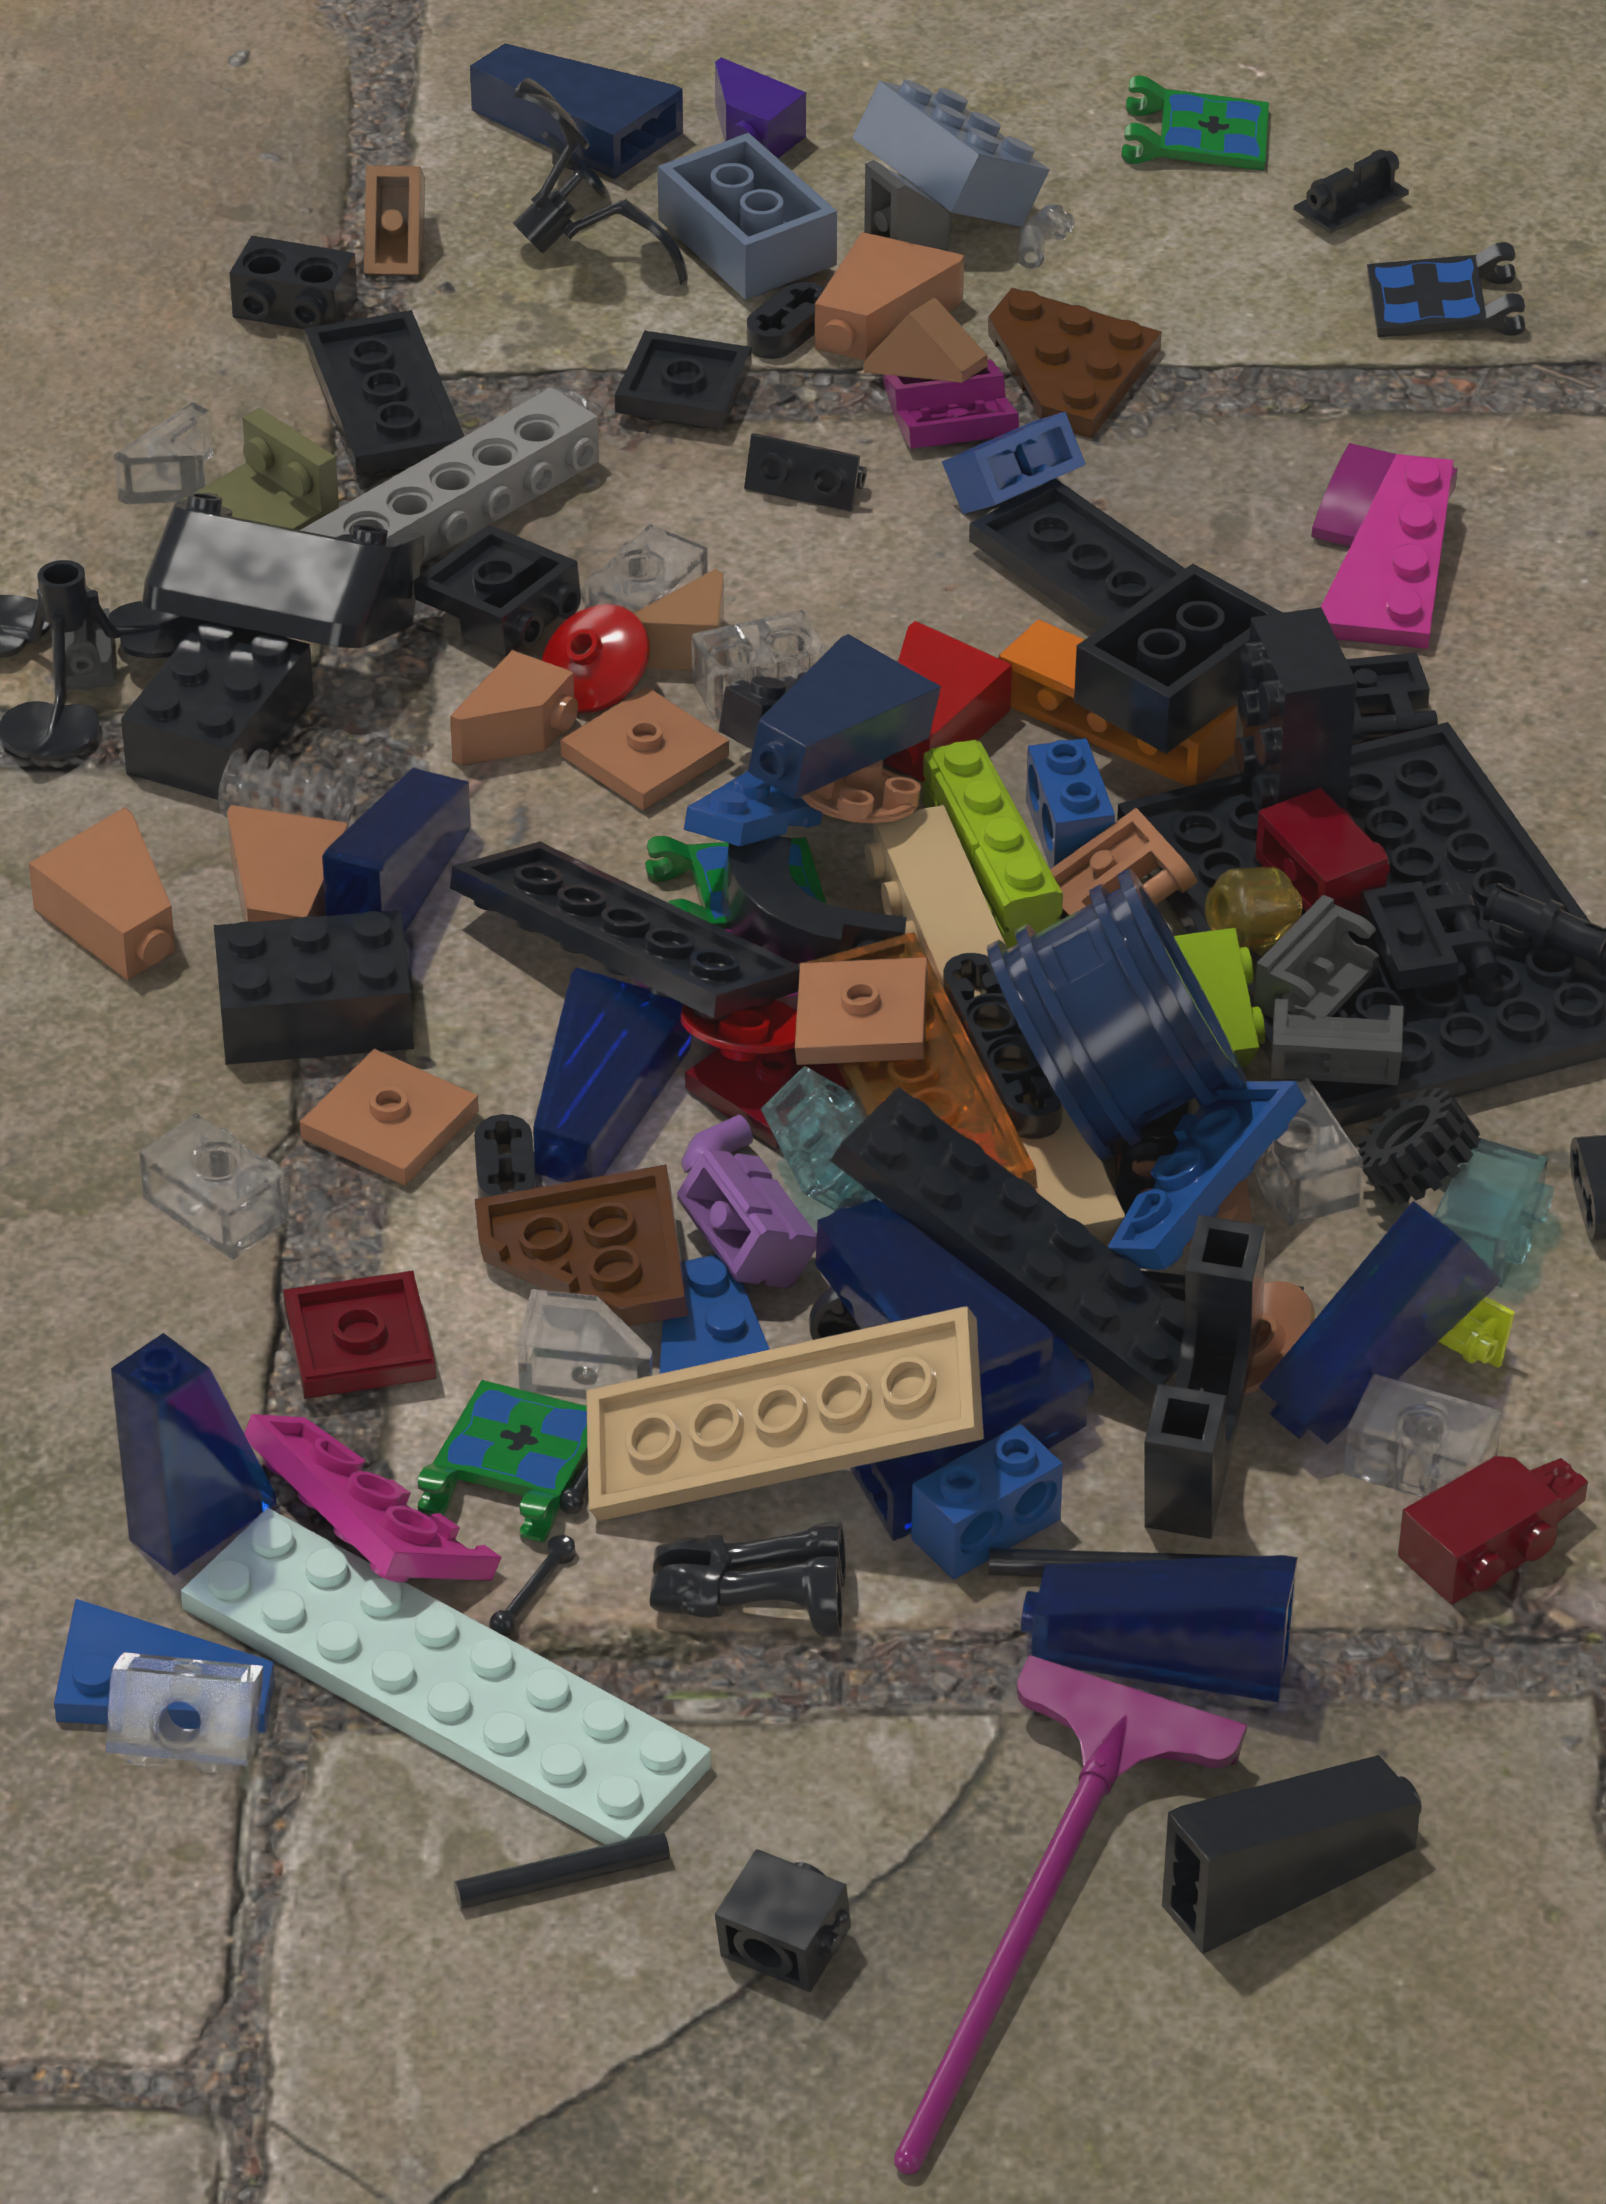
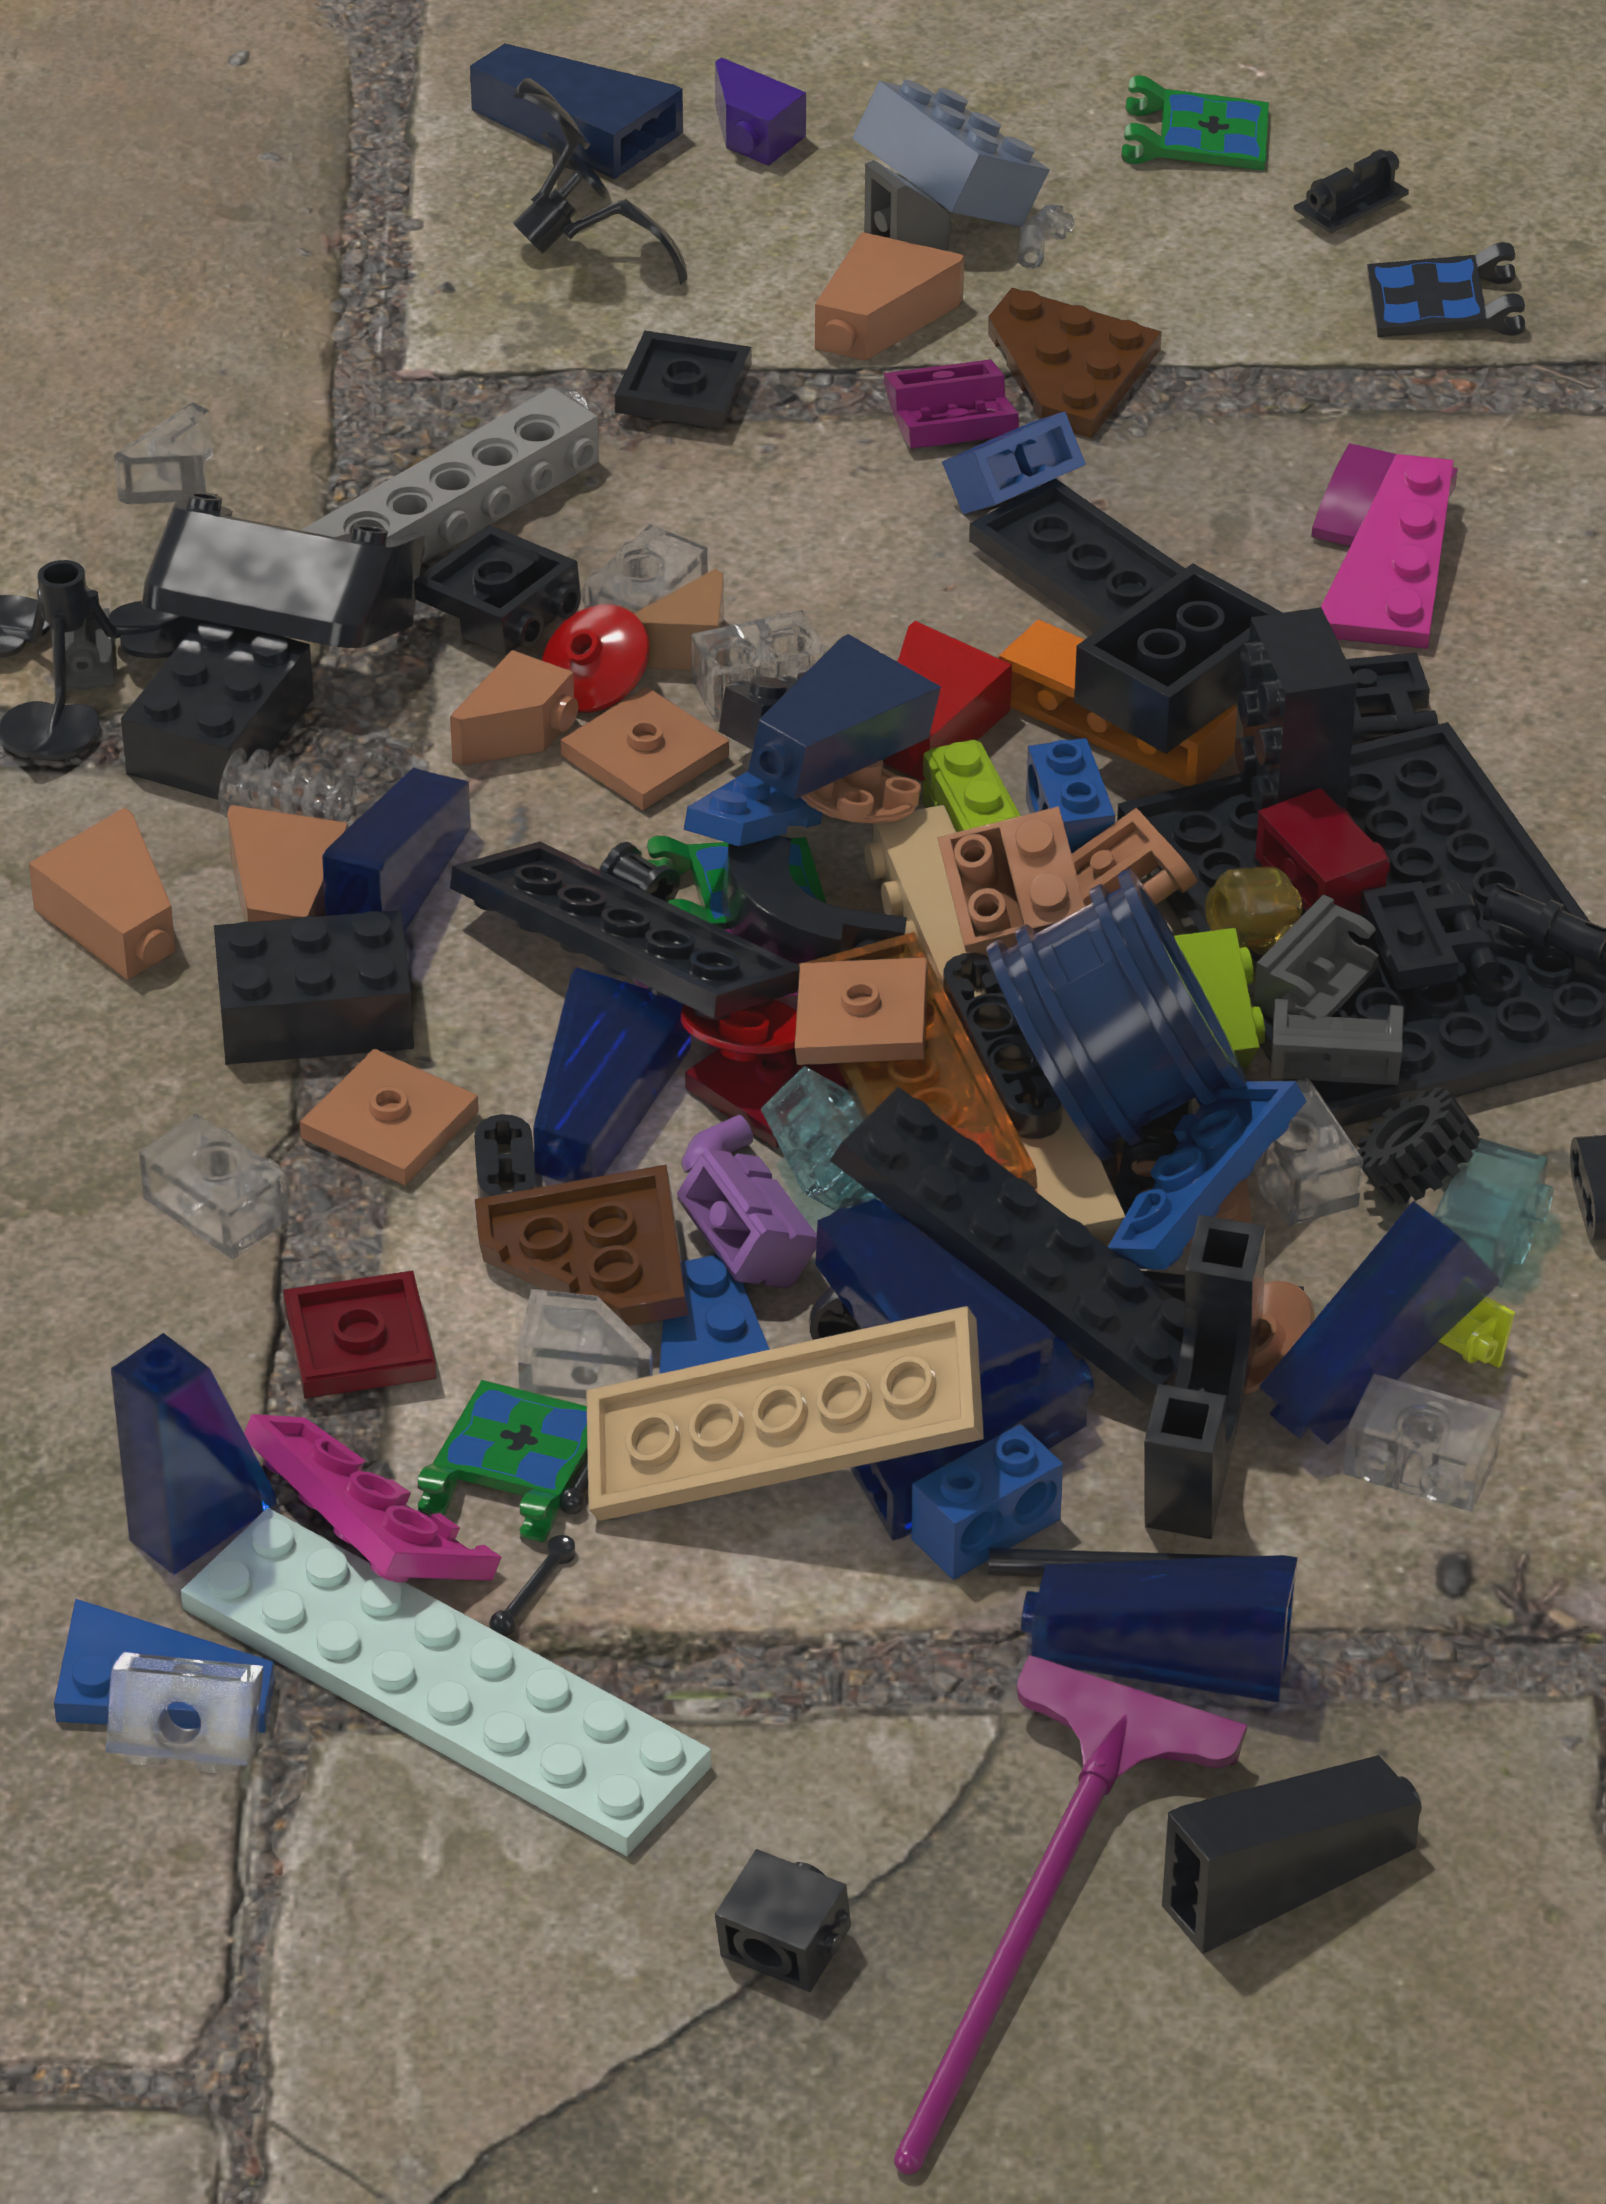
(284, 476): olive bracket -> none
(292, 283): black brick -> none
(382, 390): black plate -> none
(394, 220): medium nougat slope -> none
(561, 1870): black bar -> none
(629, 866): none -> black bush
(710, 1575): black piece -> none
(747, 215): sand blue brick -> none
(784, 321): black beam -> none
(803, 472): black hinge -> none
(928, 347): medium nougat slope -> none
(1010, 877): none -> nougat slope
(1487, 1523): dark red hinge -> none

